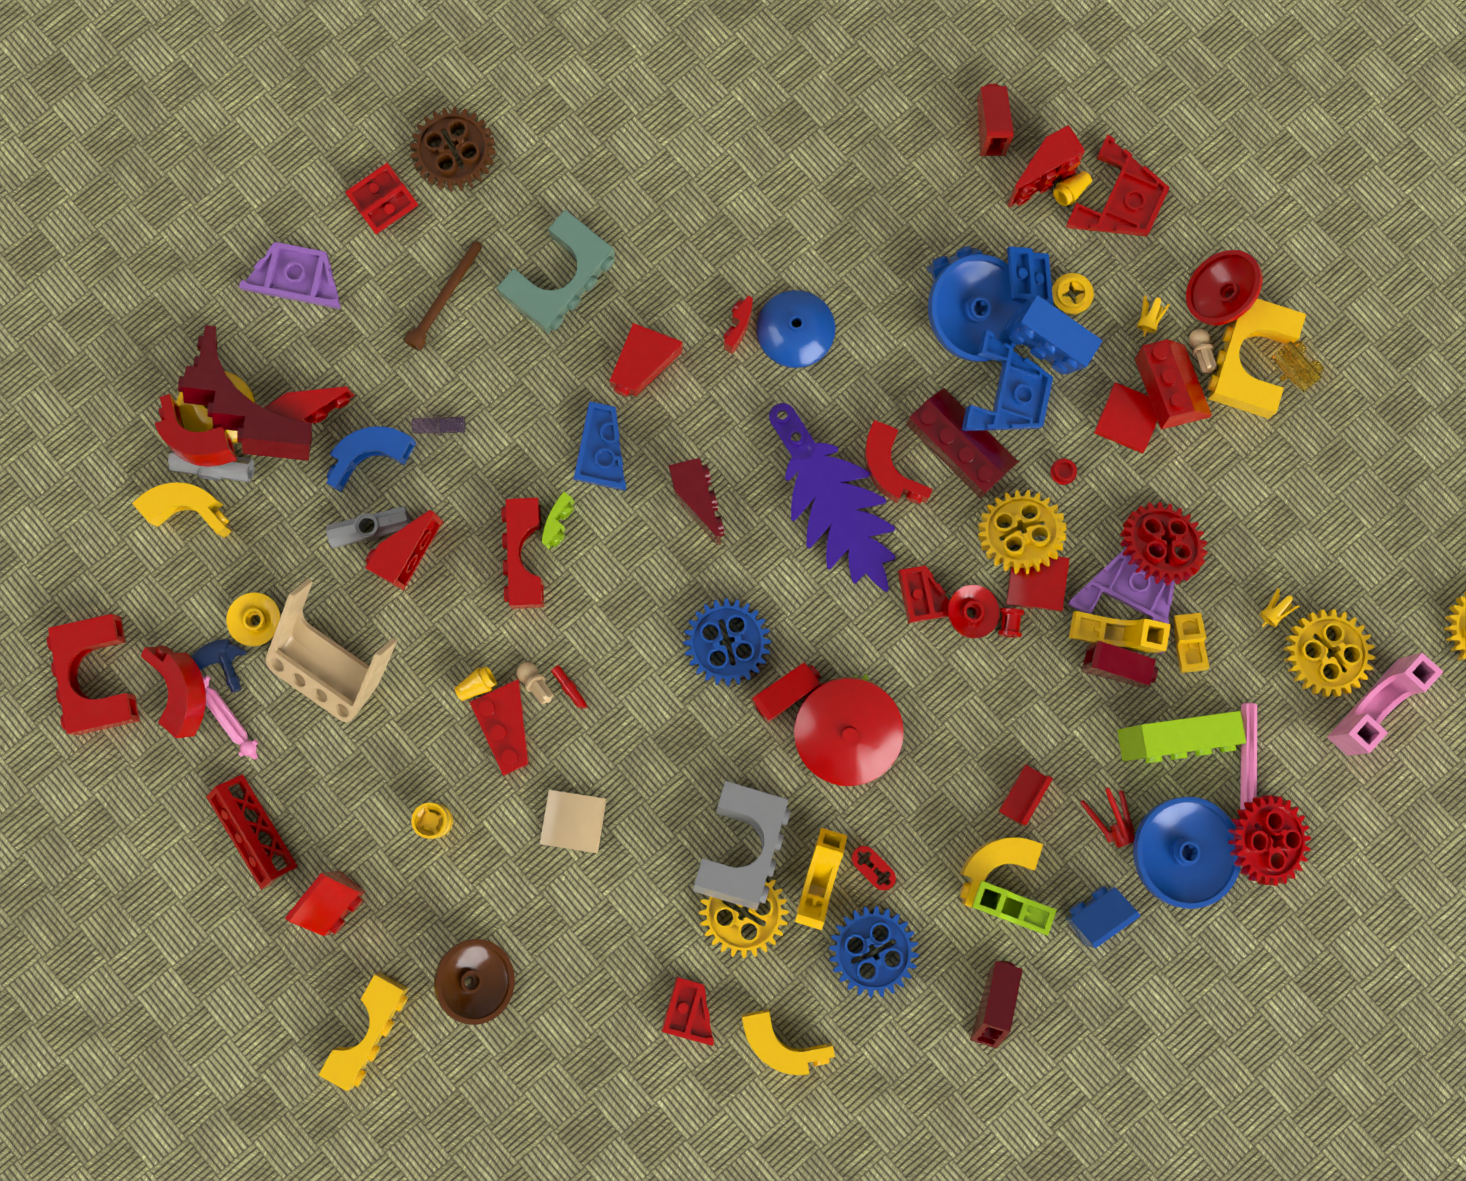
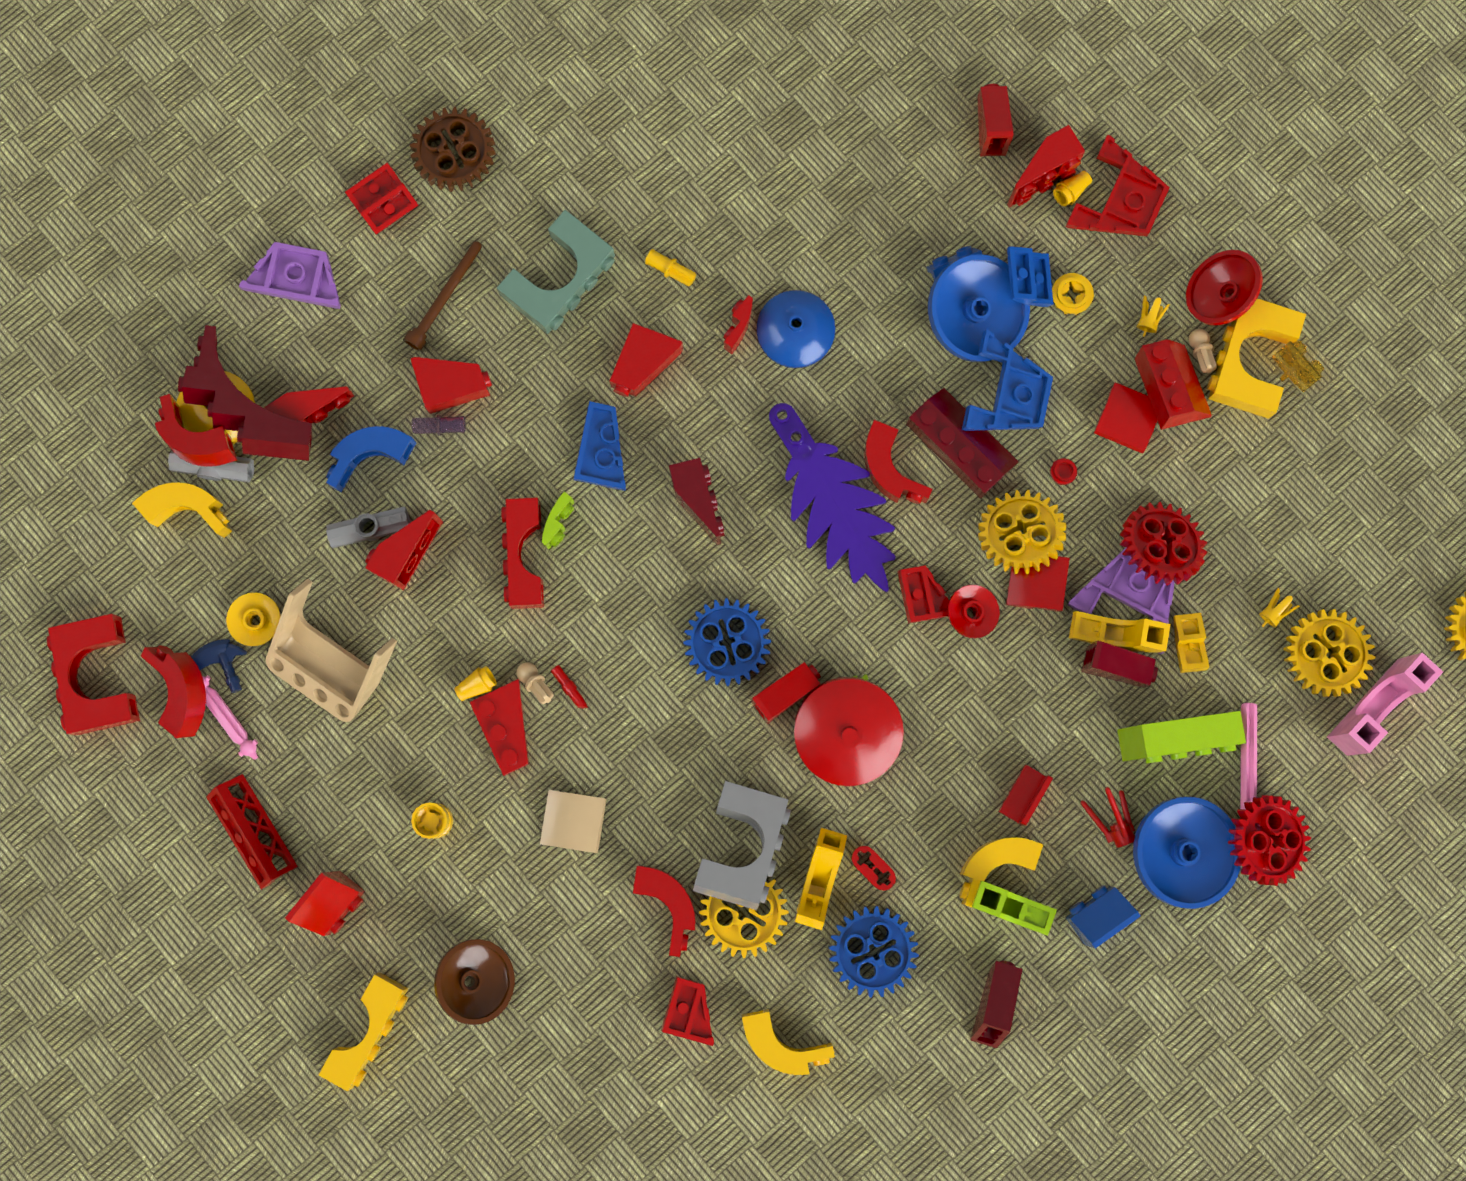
(449, 382): none -> red slope
(670, 267): none -> yellow axle
(670, 891): none -> red arch
(1011, 622): red bush -> none
(1052, 335): blue brick -> none

